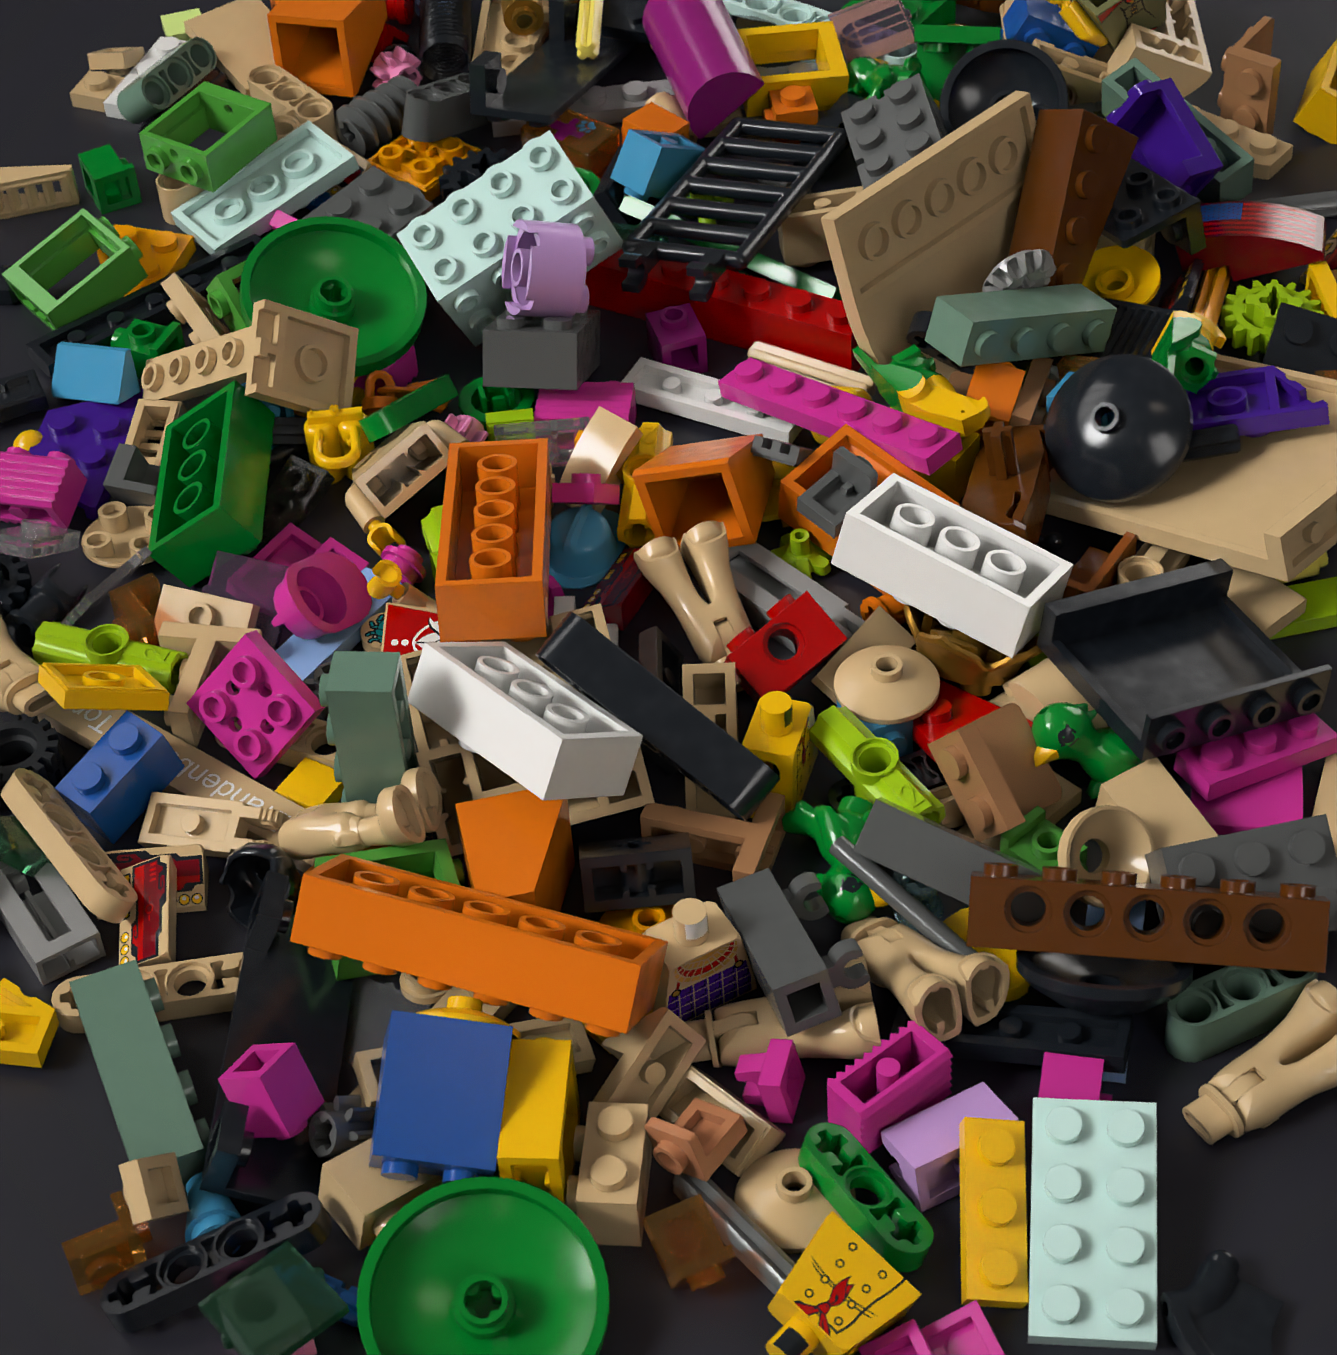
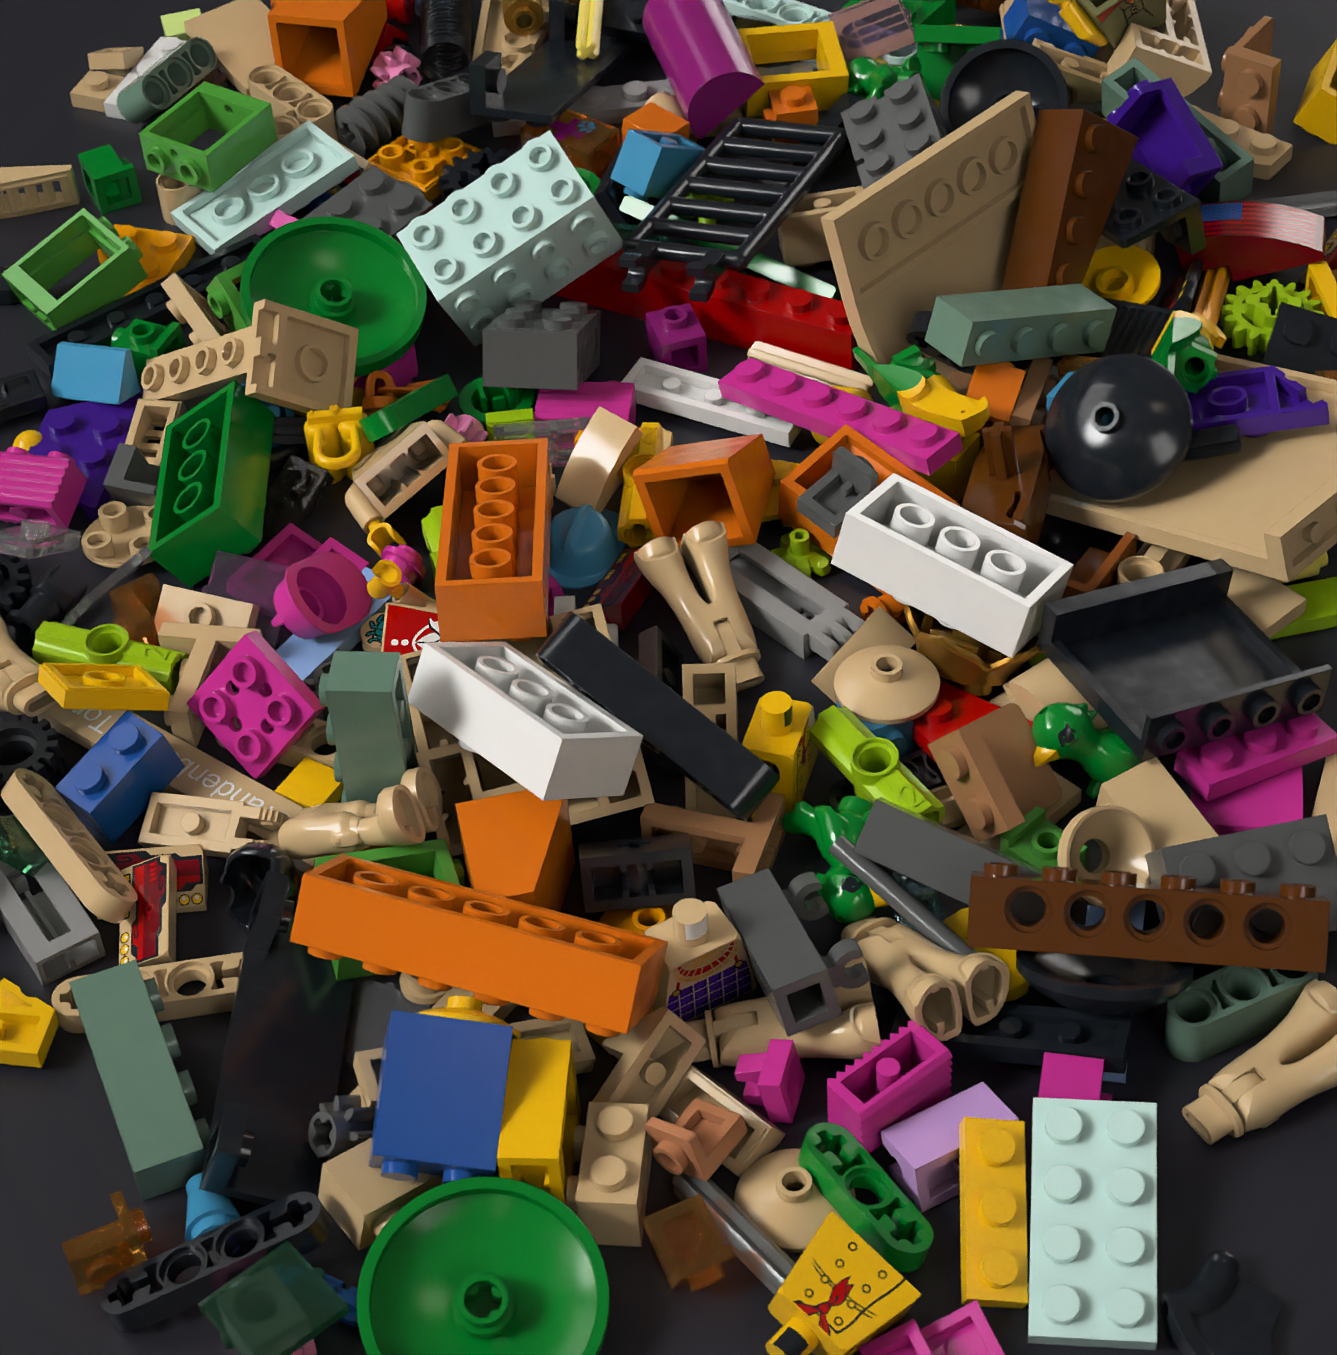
(153, 1188): tan plate -> none
(275, 1088): dark pink brick -> none
(547, 269): lavender brick -> none
(585, 489): dark pink plate -> none
(779, 451): dark grey tile -> none
(809, 630): red brick -> none
(1021, 271): light grey gear -> none

